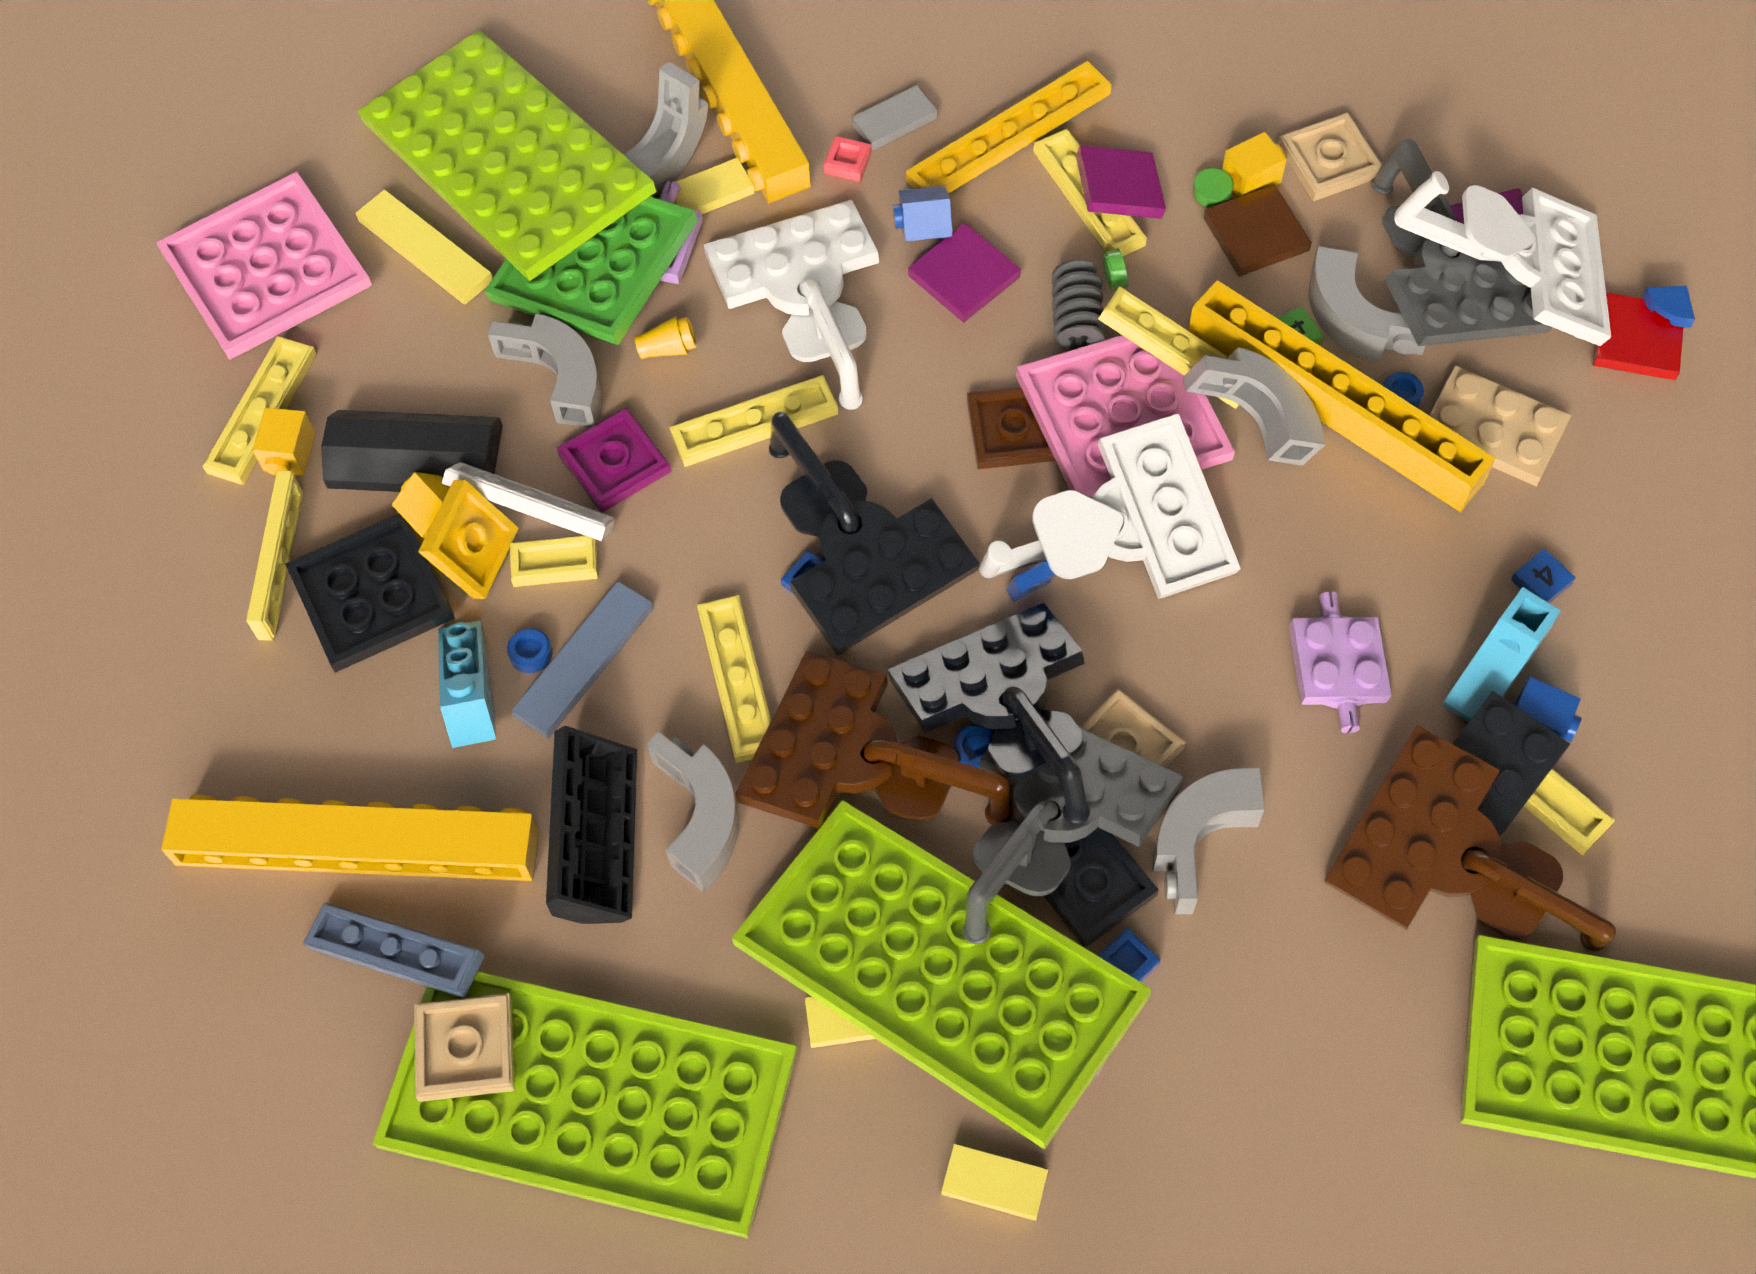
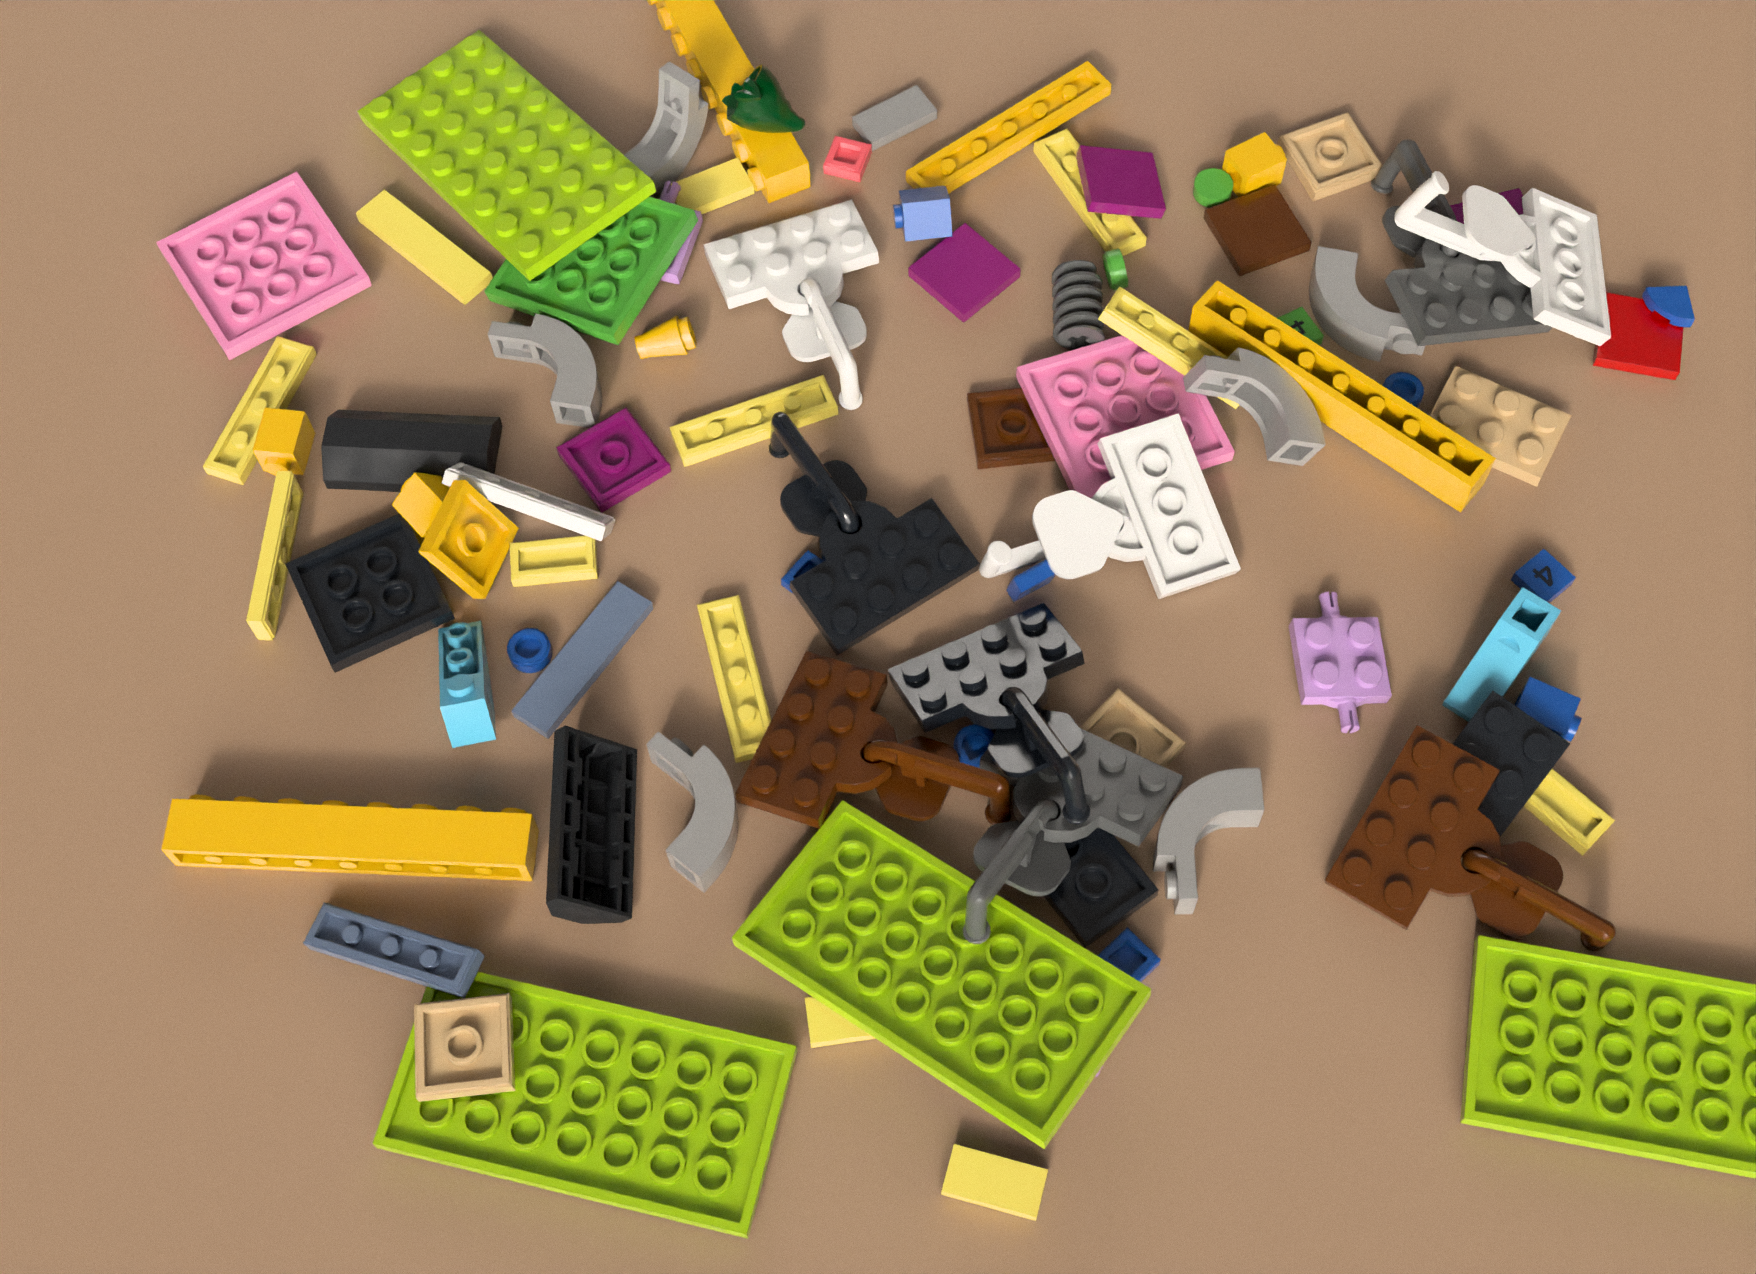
(762, 104): none -> dark green hat

